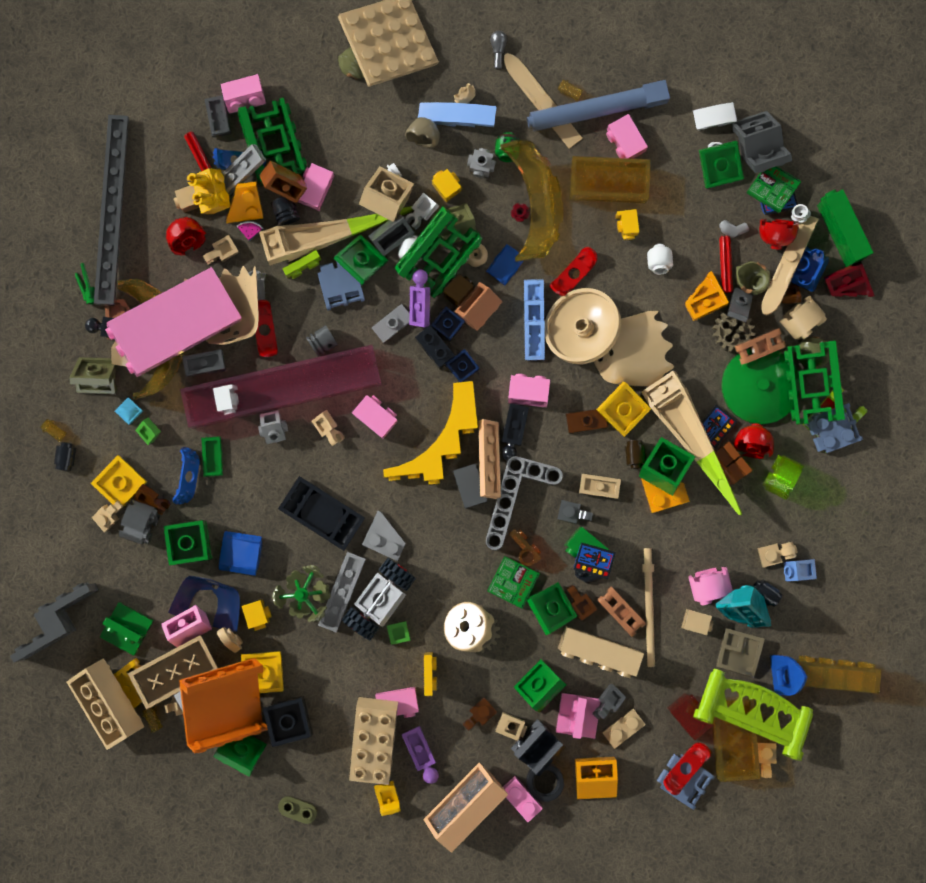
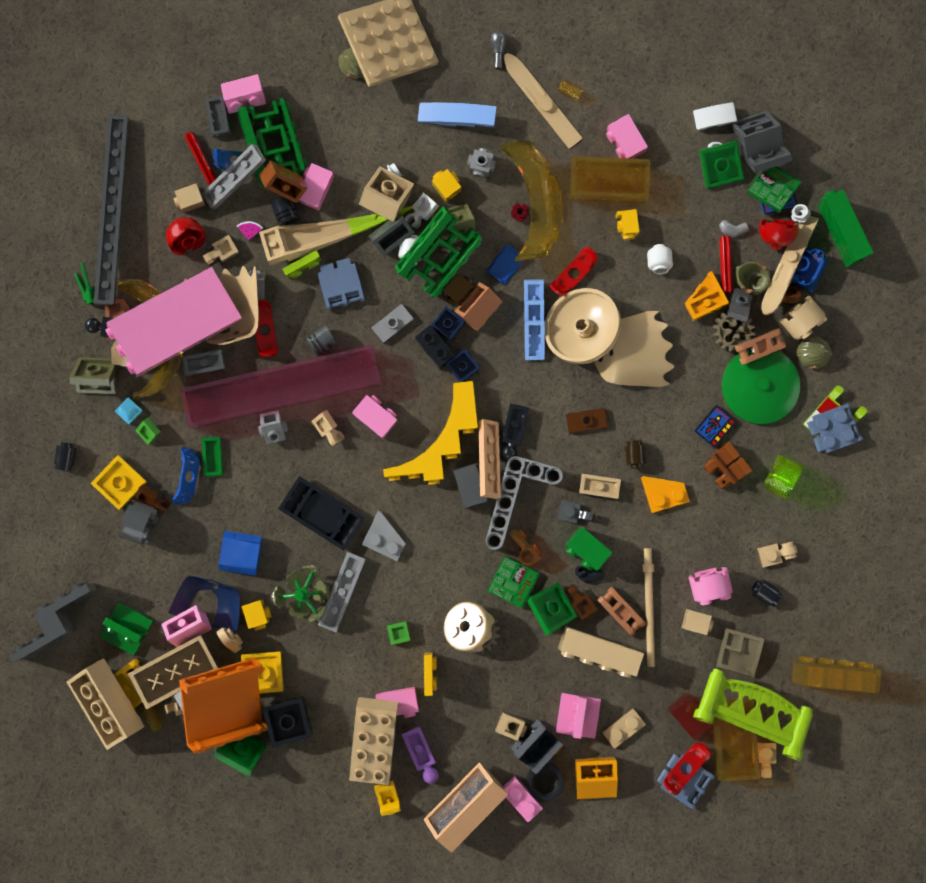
(53, 430): clear yellow pin -> none
(106, 516): tan plate -> none
(187, 542): green brick -> none
(209, 191): yellow brick -> none
(226, 399): white brick -> none
(245, 203): light orange wing -> none
(297, 810): olive plate -> none
(361, 259): green tile -> none
(379, 599): plate -> none
(419, 300): medium lavender plate -> none
(423, 127): dark tan hair -> none
(465, 94): tan plate -> none
(481, 258): tan plate -> none
(481, 712): reddish brown plate -> none
(501, 139): green head -> none
(529, 390): bright pink brick -> none
(539, 686): green bracket -> none
(594, 560): piece -> none
(611, 701): dark grey plate -> none
(623, 409): yellow plate -> none
(646, 96): sand blue brick -> none
(666, 466): green brick -> none
(676, 410): tan plate -> none
(745, 607): teal wedge -> none
(755, 441): red cylinder -> none
(787, 675): blue shield -> none
(800, 570): medium blue bracket -> none
(829, 381): green fence -> none
(849, 282): dark red wing -> none

